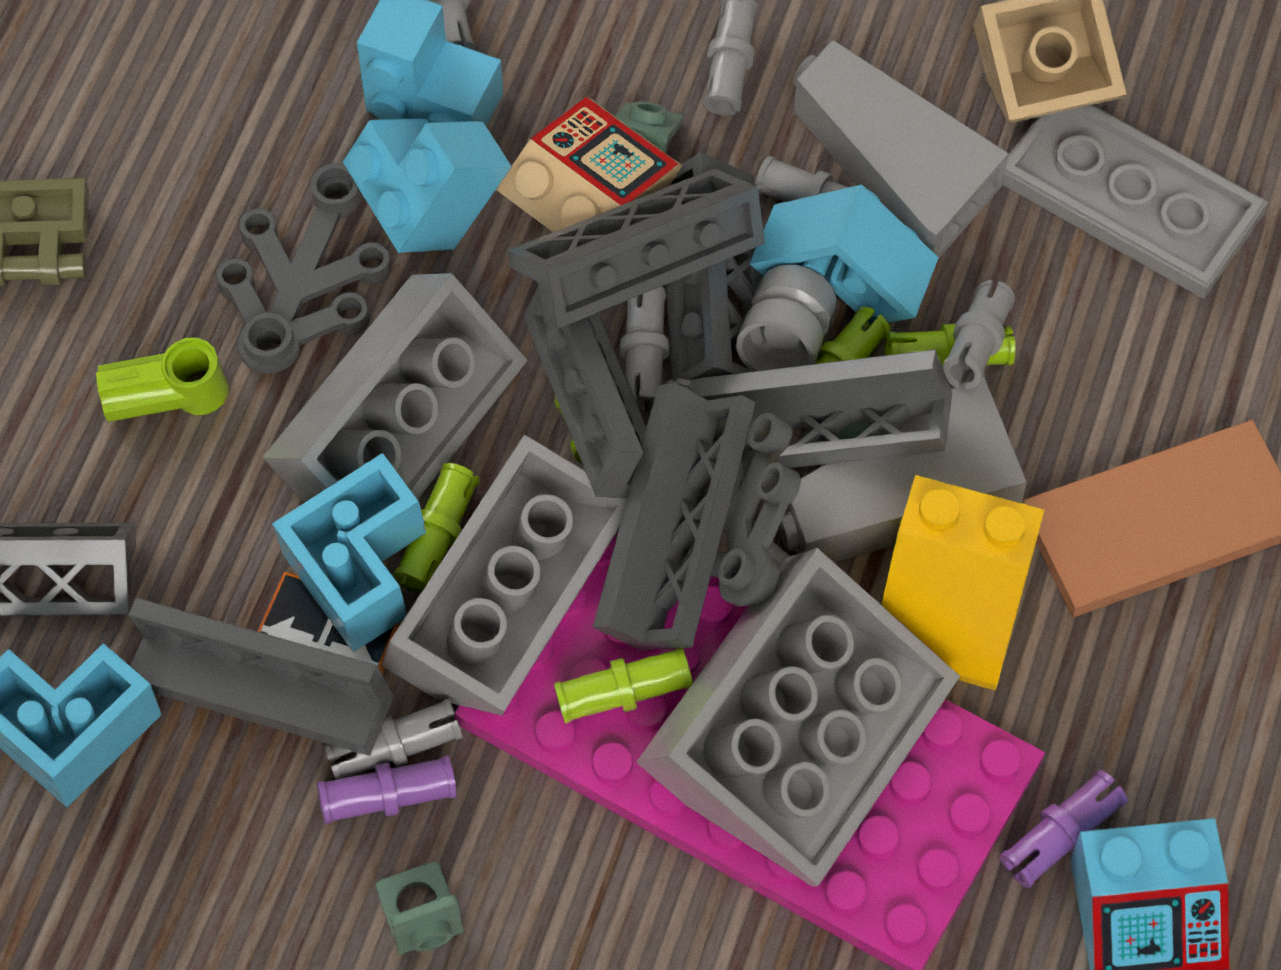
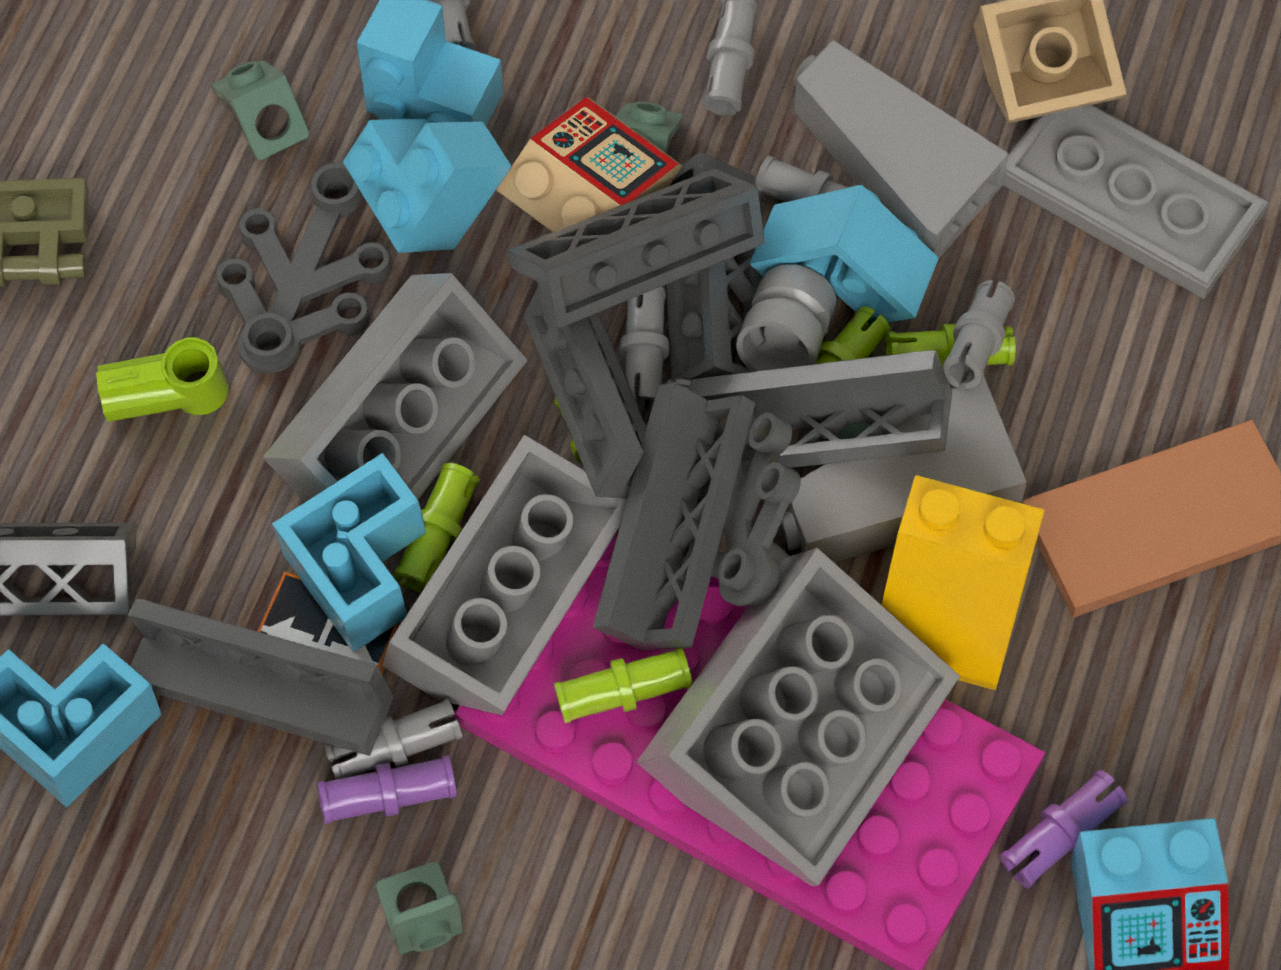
(248, 91): none -> sand green bracket

